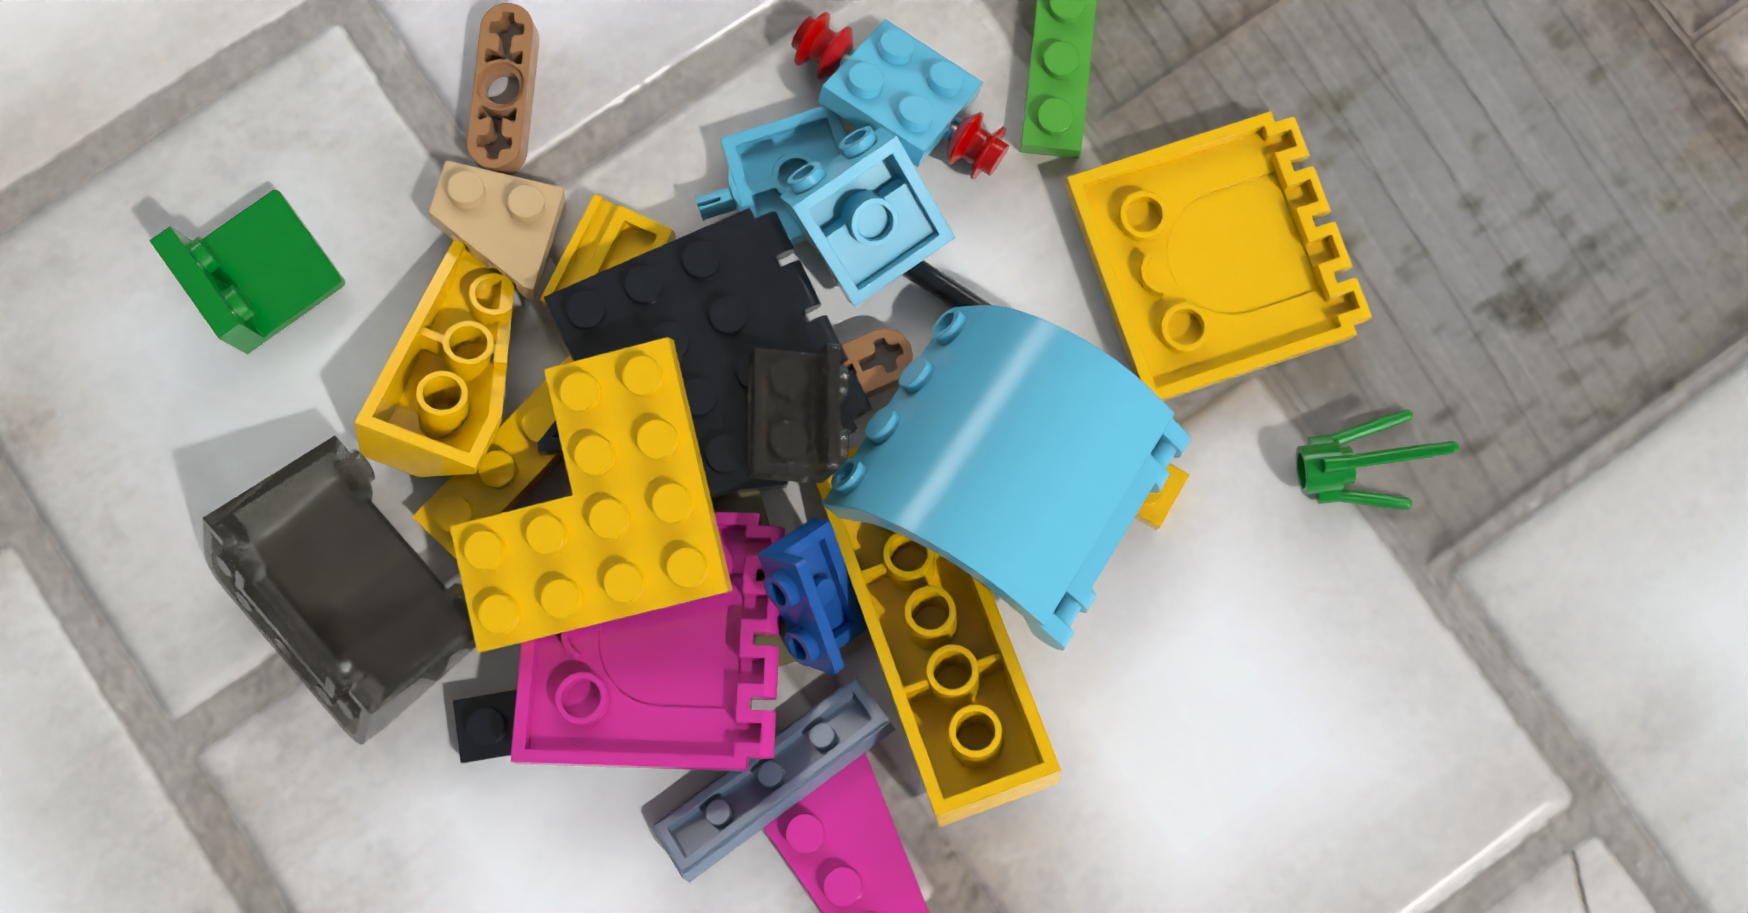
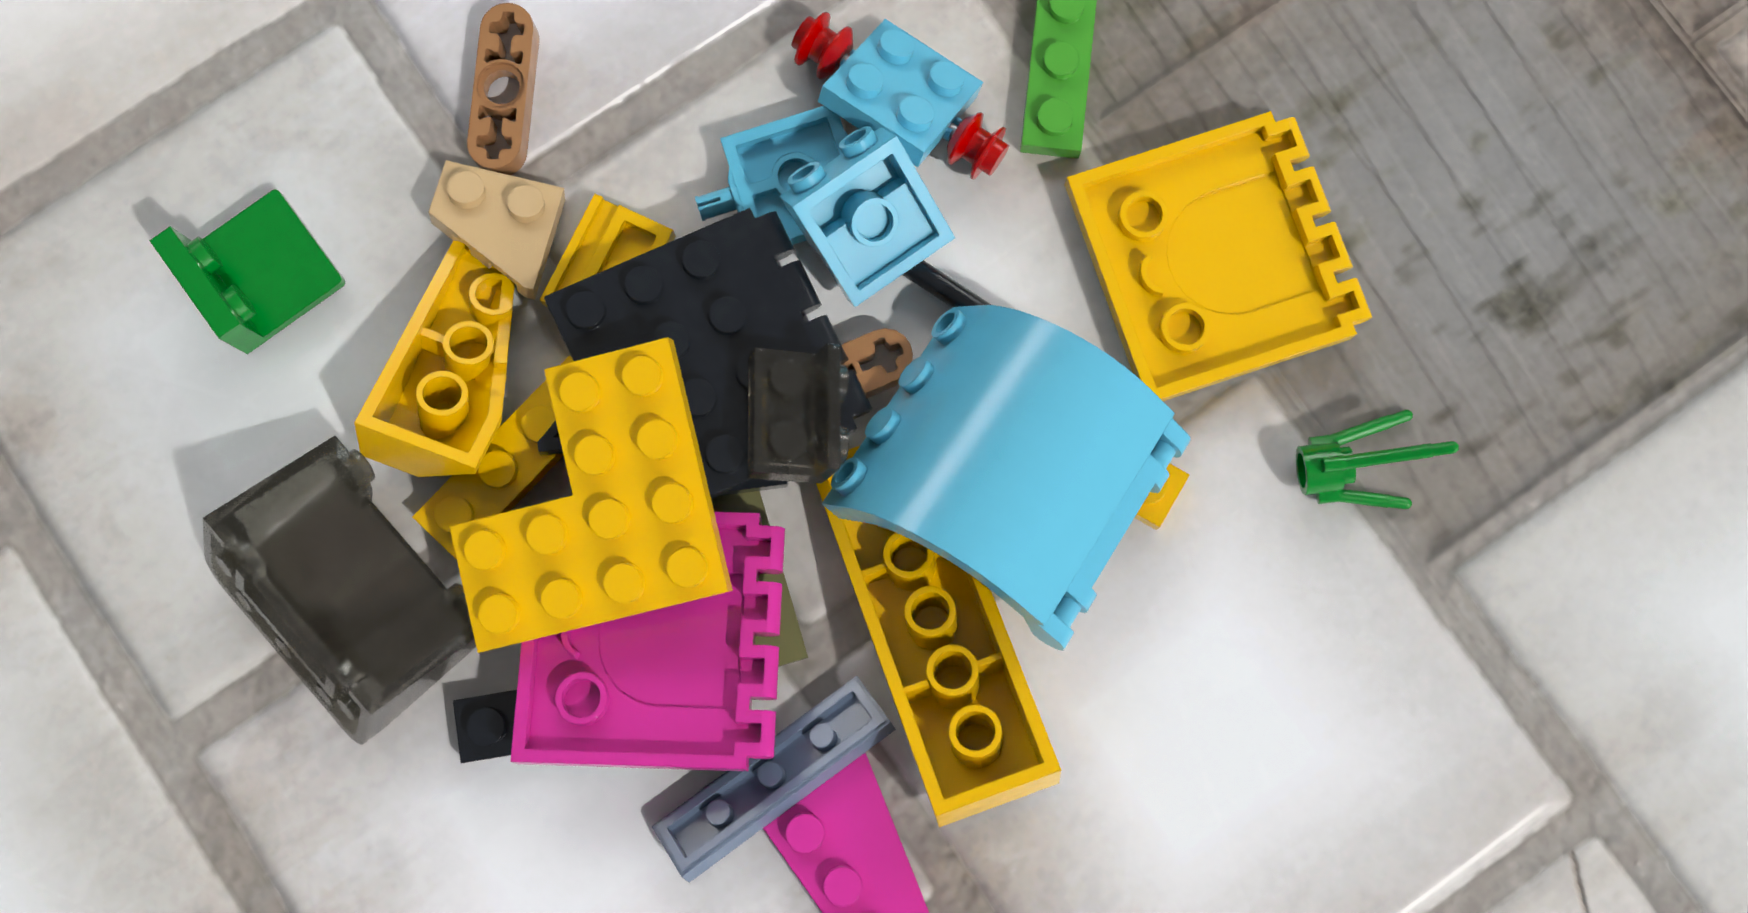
(813, 595): blue bracket -> none

